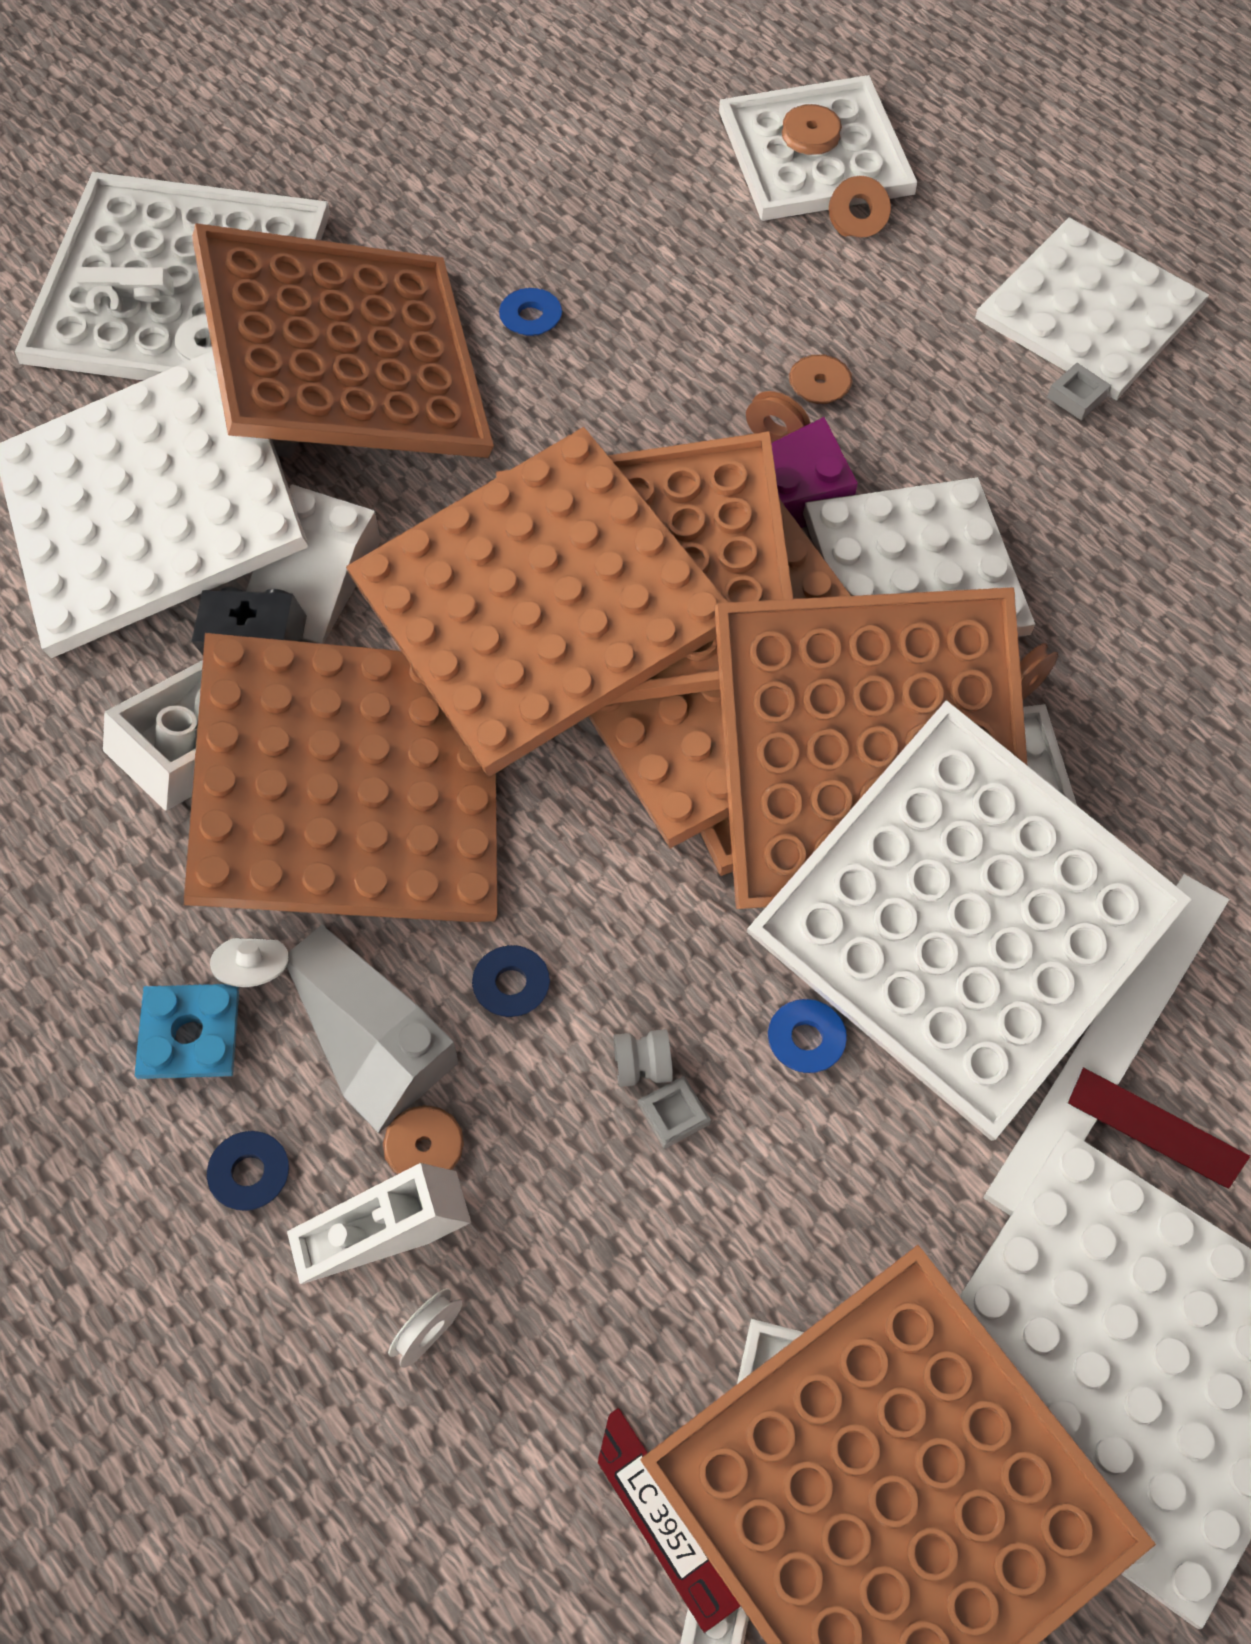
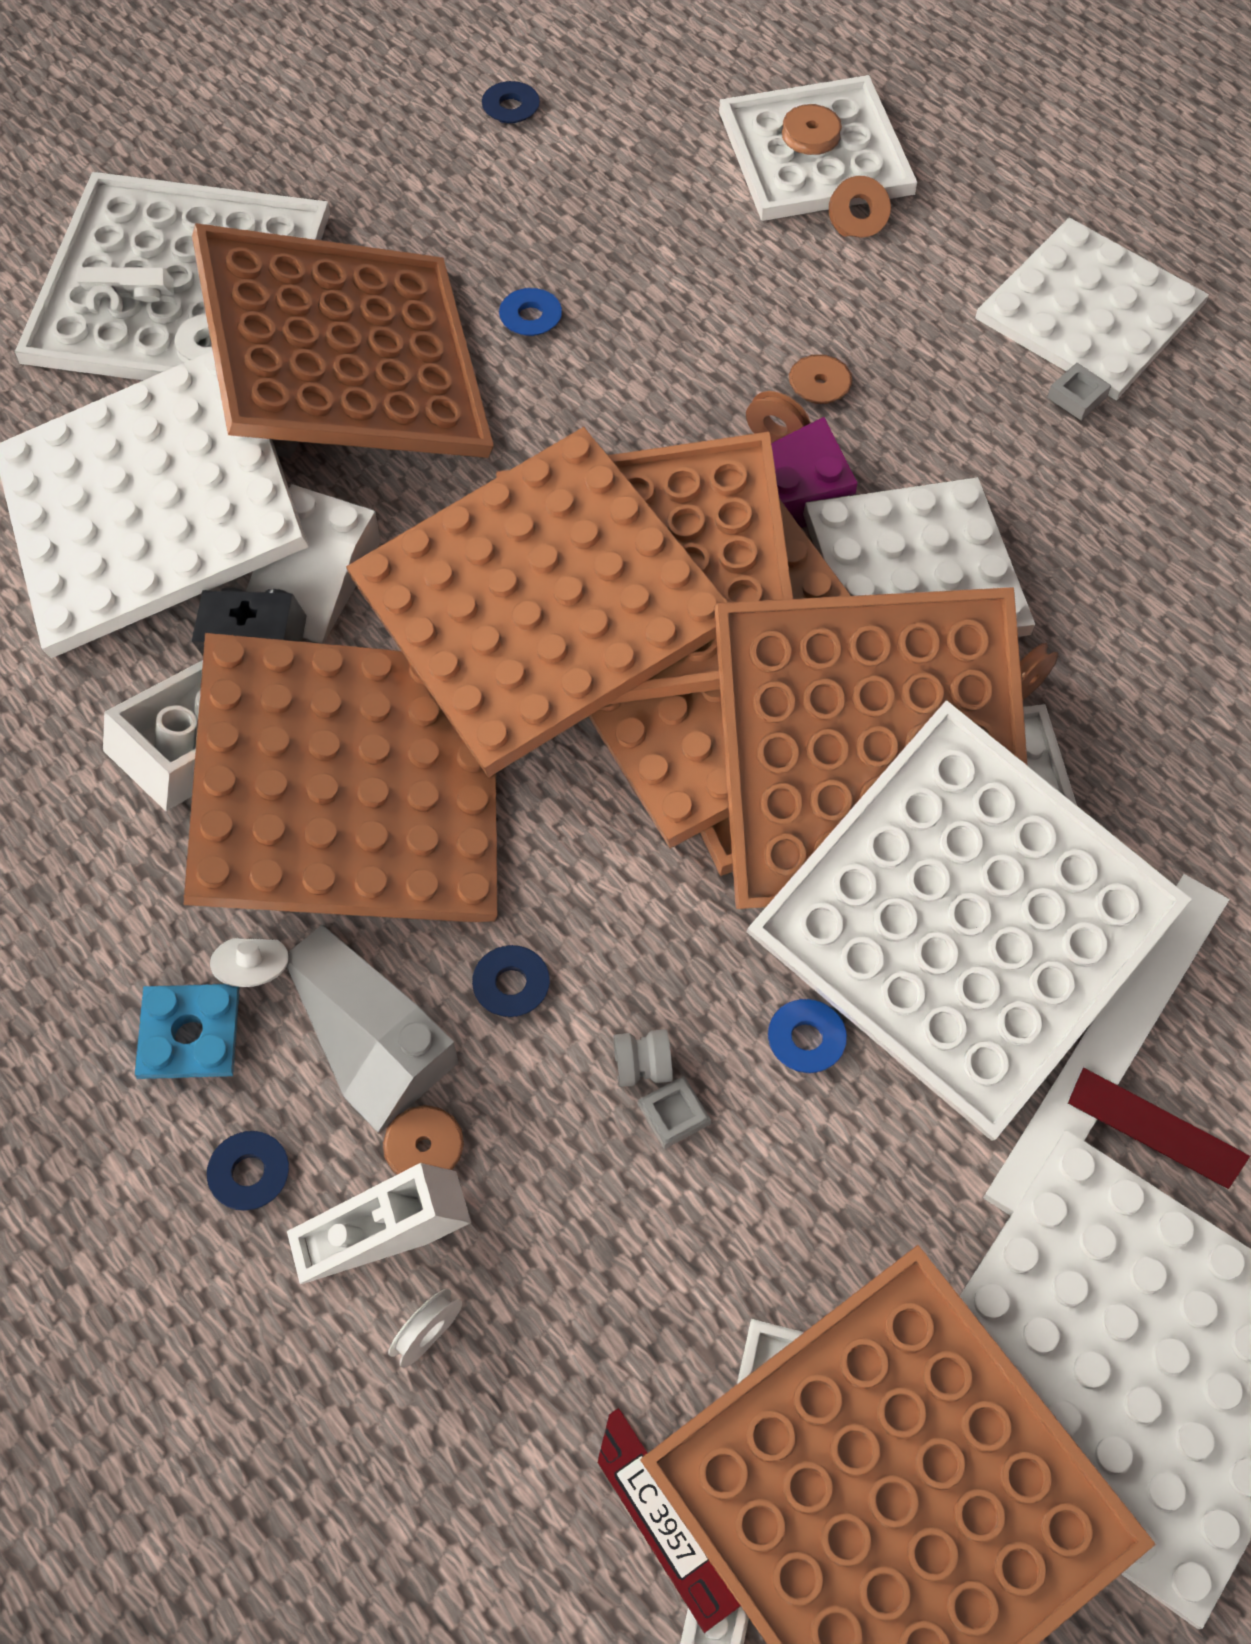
(510, 90): none -> dark blue piece

